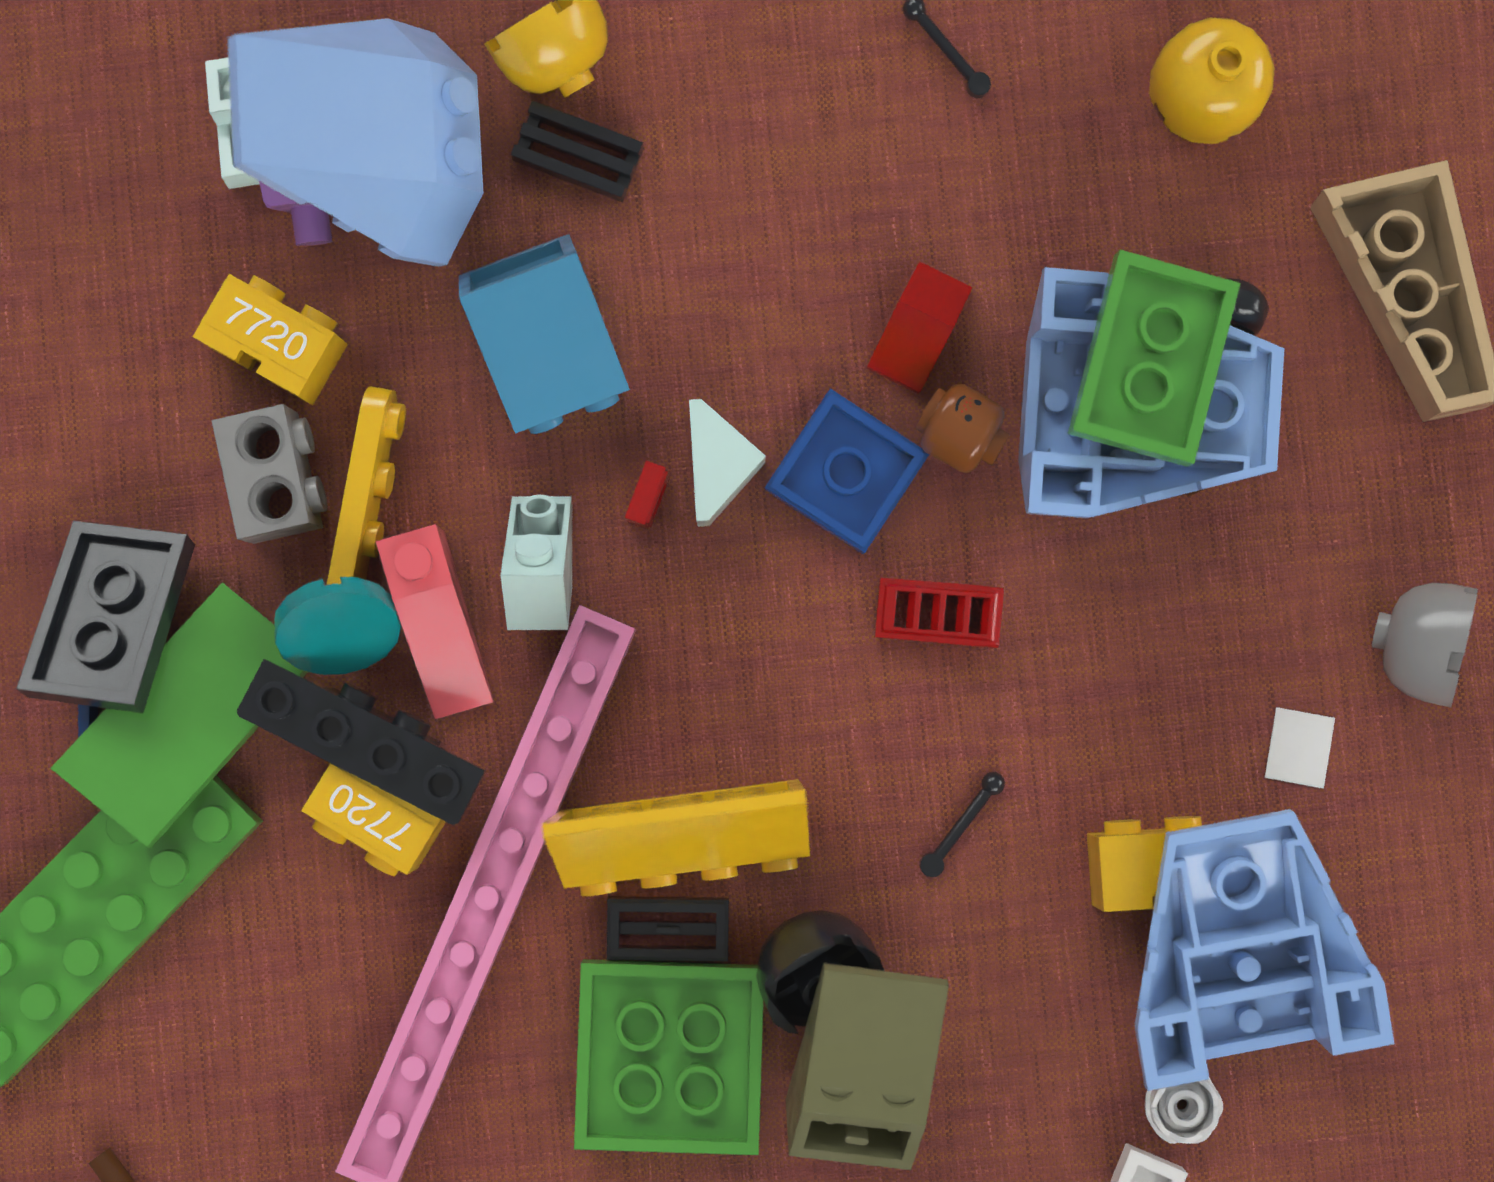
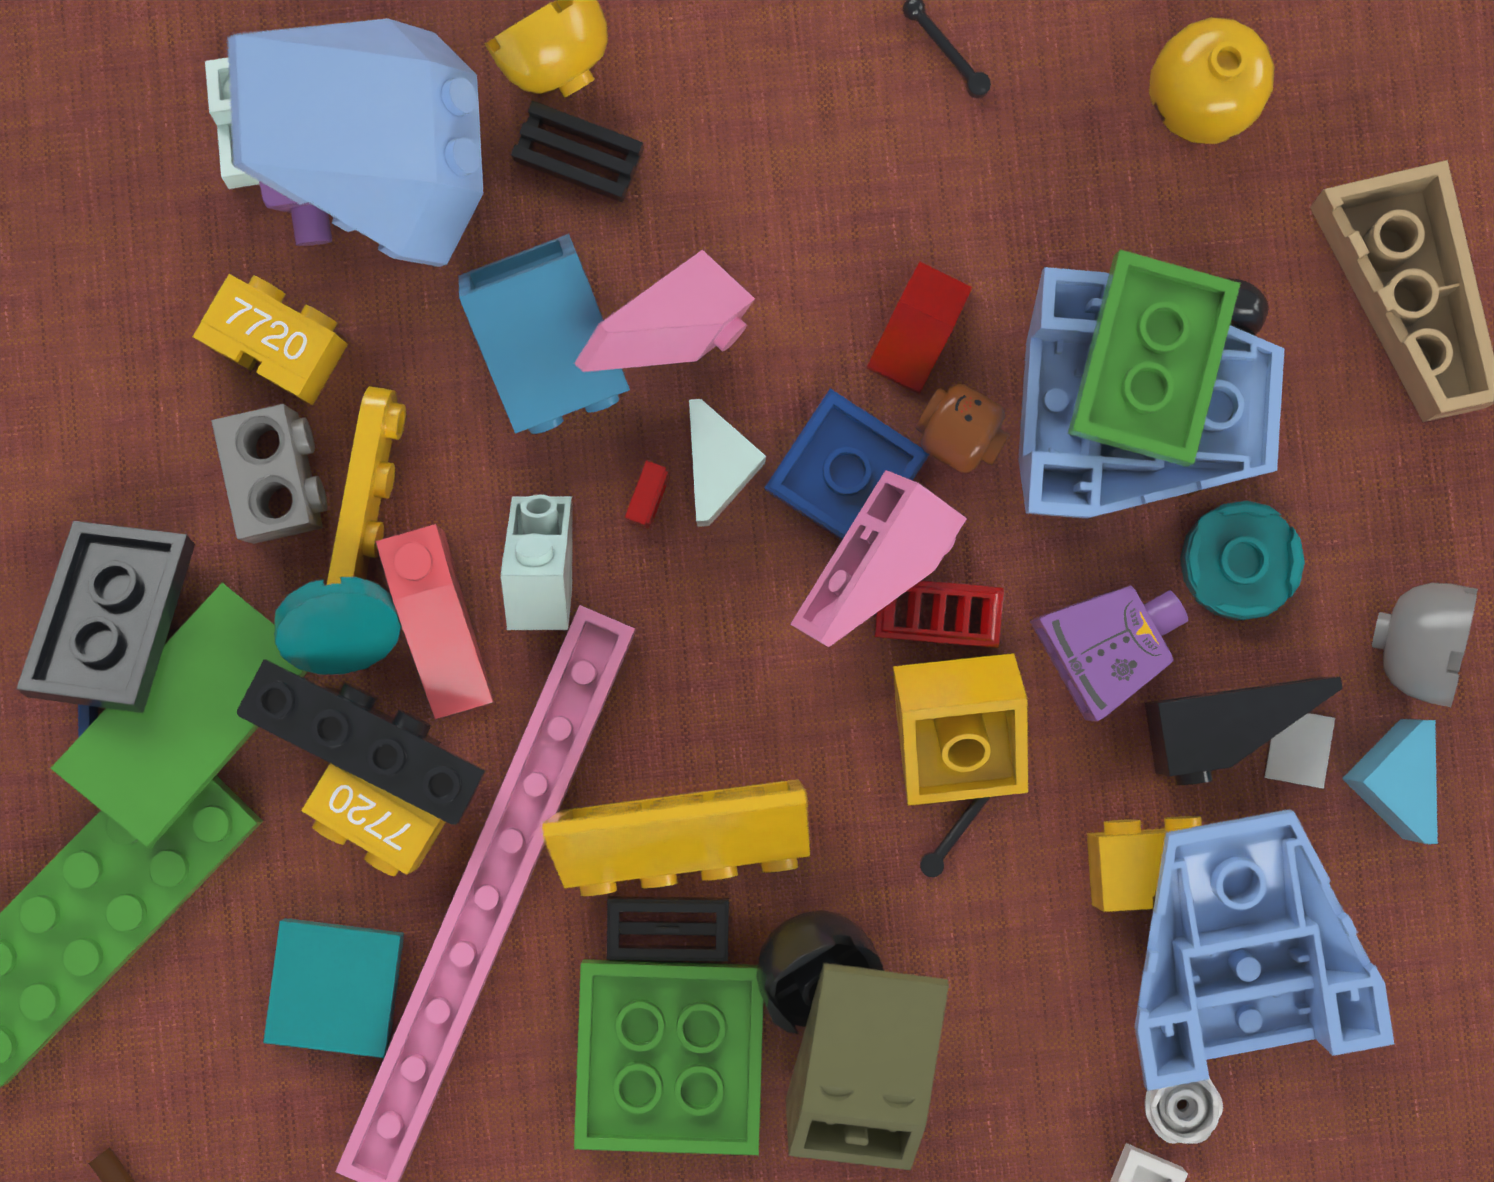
(333, 987): none -> teal tile
(671, 320): none -> bright pink slope
(884, 553): none -> bright pink slope
(962, 729): none -> yellow slope
(1109, 646): none -> medium lavender torso
(1226, 726): none -> black slope
(1242, 560): none -> teal tile
(1401, 781): none -> medium azure slope

